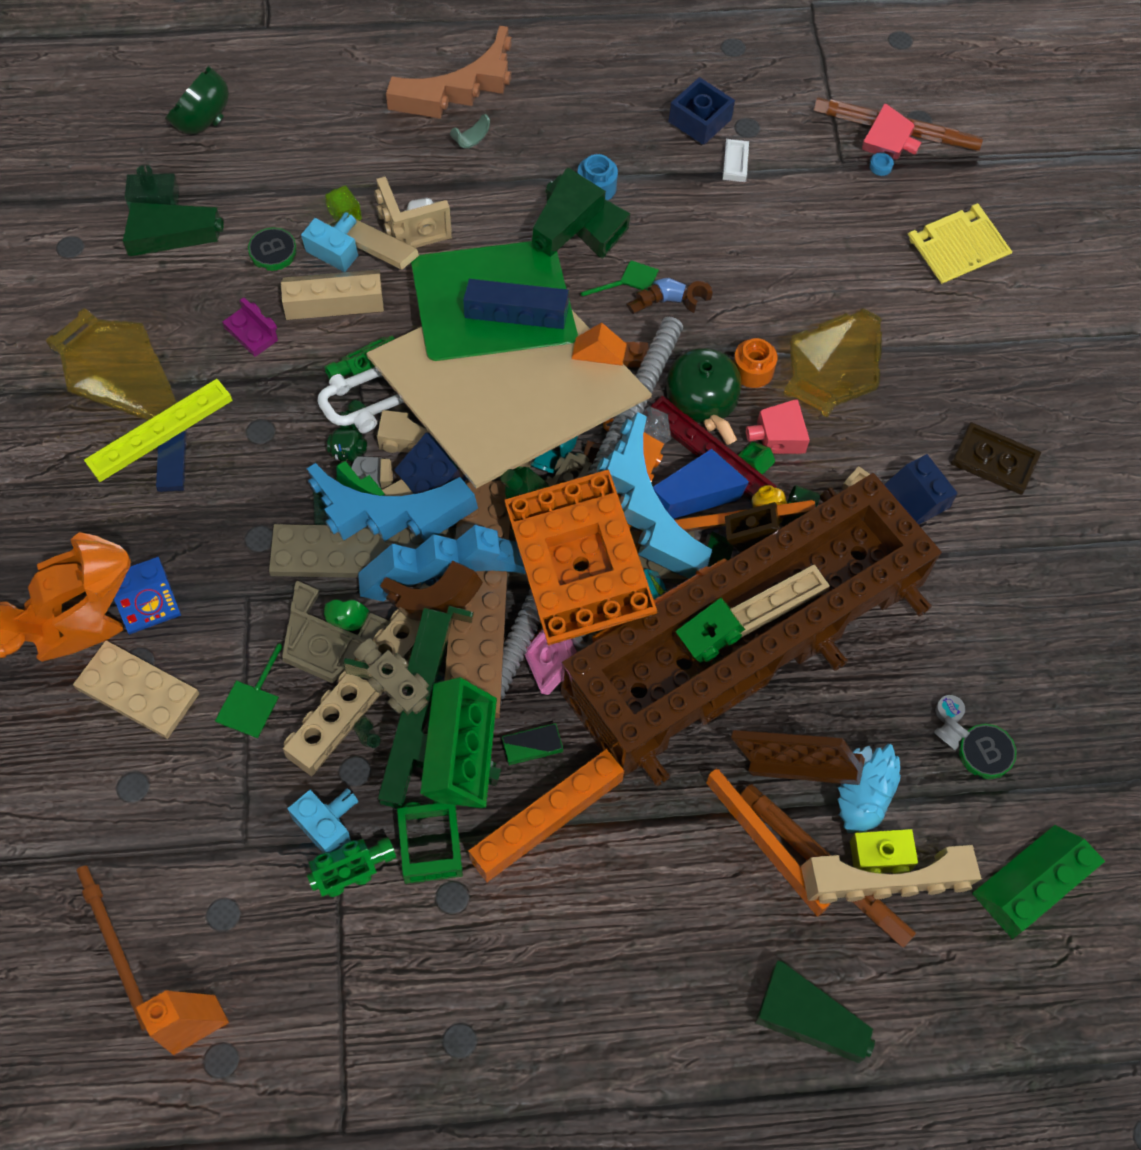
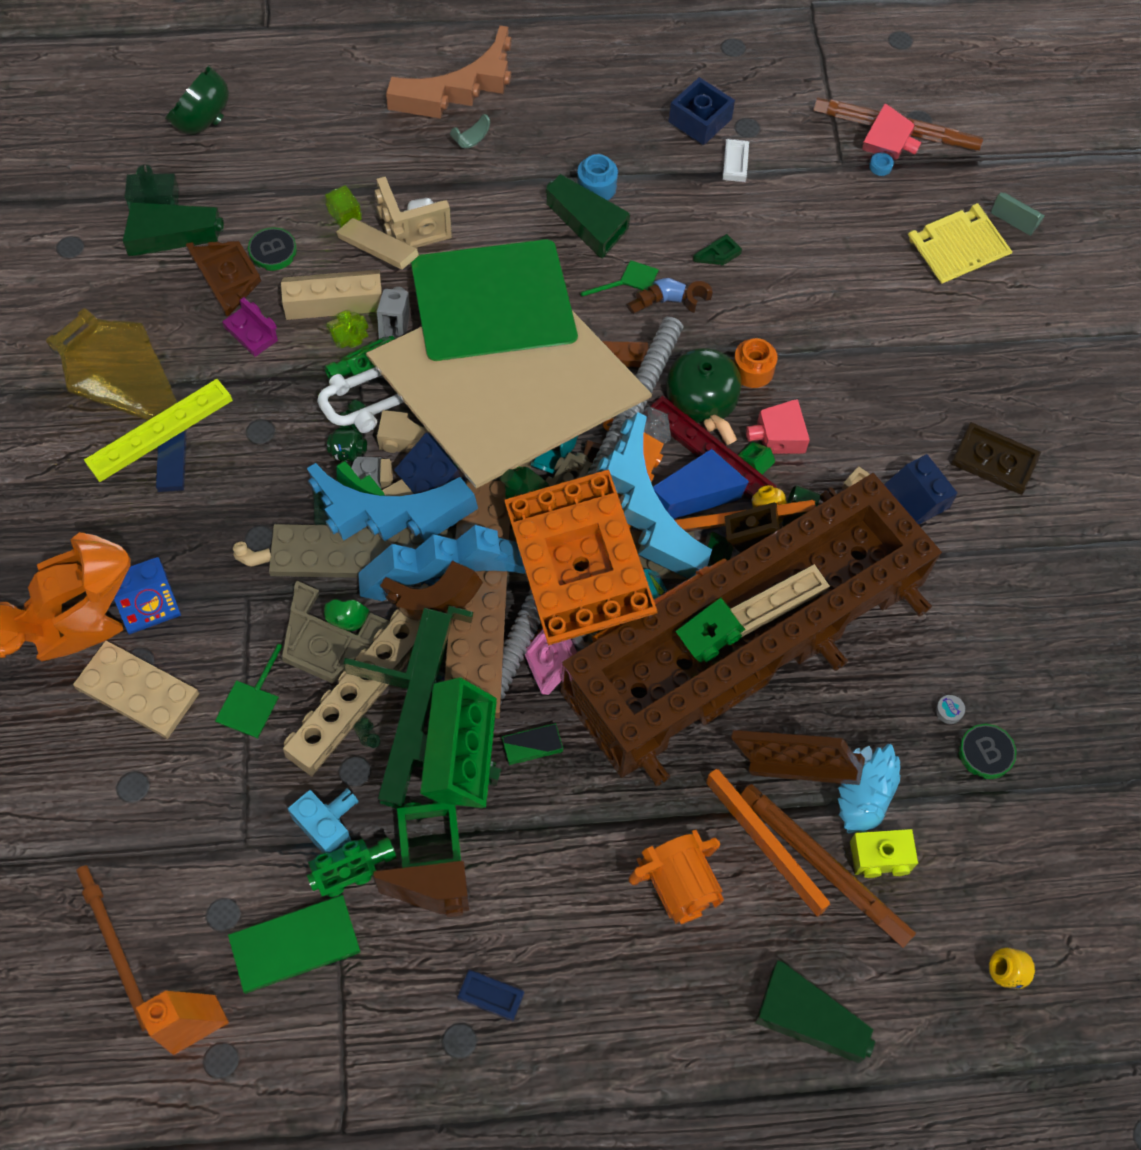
(226, 271): none -> reddish brown wing
(250, 557): none -> tan arm
(293, 944): none -> green tile
(331, 243): medium azure brick -> none
(342, 334): none -> clear neon green brick
(393, 305): none -> light grey torso
(396, 681): dark tan brick -> none
(430, 887): none -> reddish brown slope
(491, 995): none -> dark blue tile
(516, 303): dark blue brick -> none
(546, 815): orange brick -> none
(567, 211): dark green slope -> none
(599, 346): orange slope -> none
(681, 876): none -> orange container
(719, 252): none -> dark green tile
(830, 879): tan arch -> none
(836, 361): clear yellow windscreen -> none
(951, 732): light grey wheel -> none
(1011, 968): none -> yellow head
(1016, 213): none -> sand green panel
(1037, 879): green slope -> none

